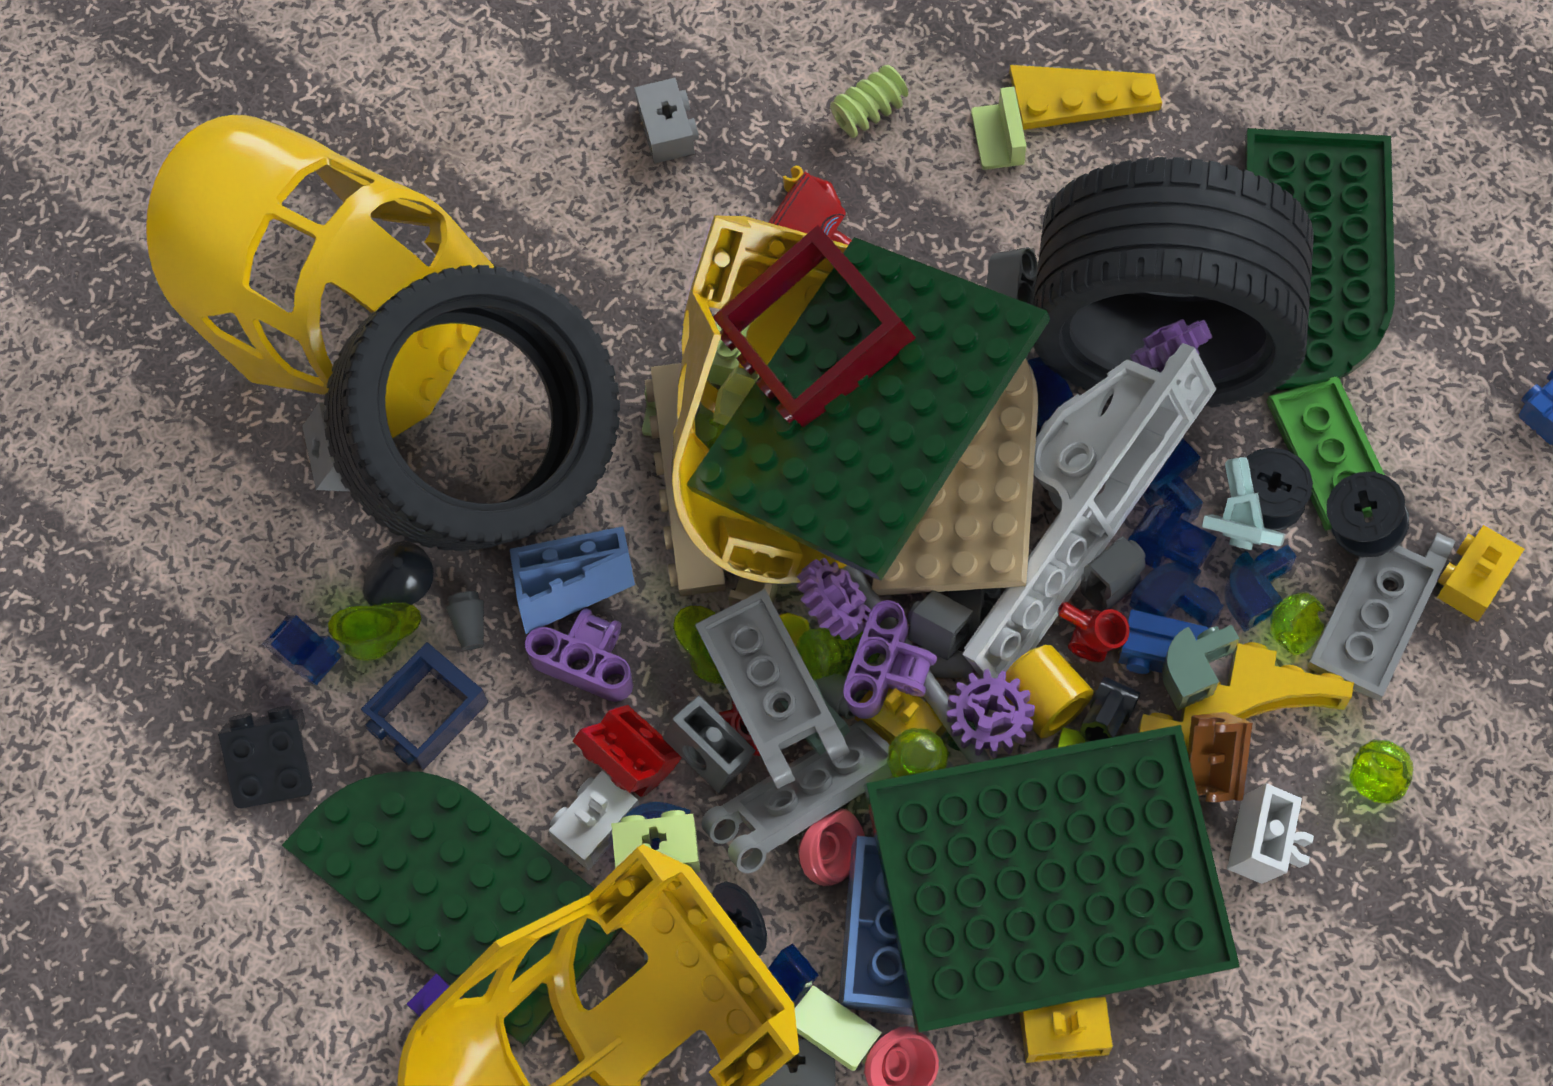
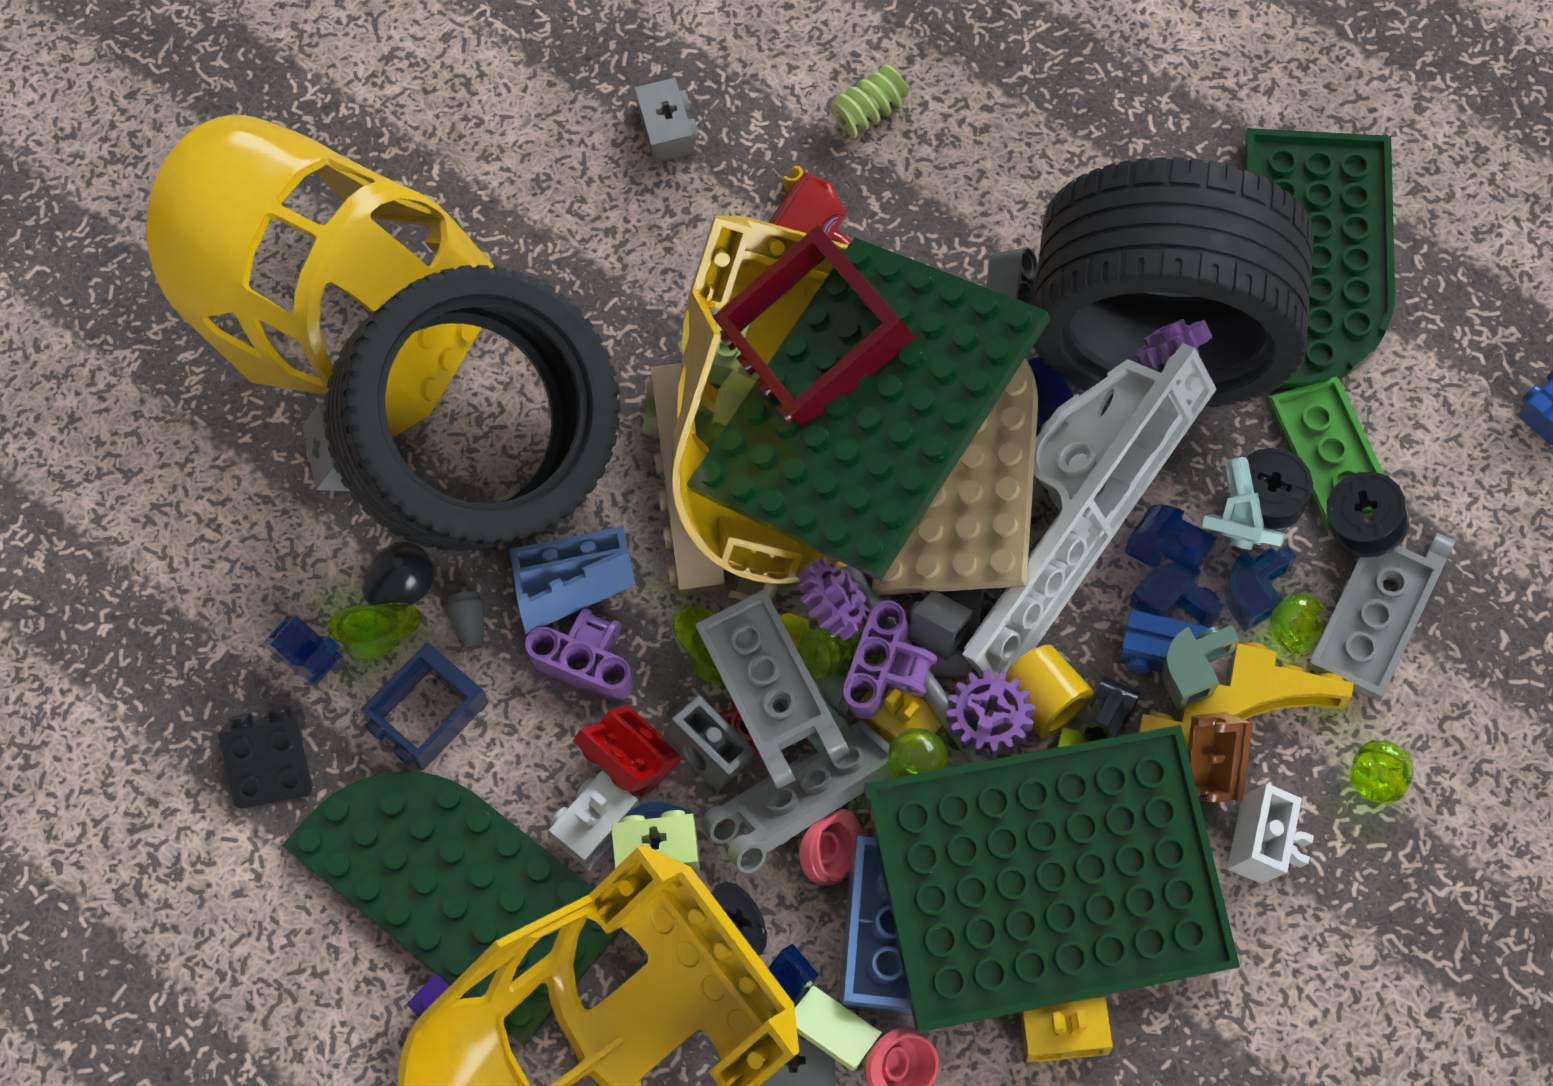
(1000, 132): yellowish green panel -> none
(1076, 95): yellow wing -> none
(1094, 631): red piece -> none
(1113, 574): dark grey brick -> none
(1170, 482): clear blue brick -> none
(1479, 573): yellow brick -> none

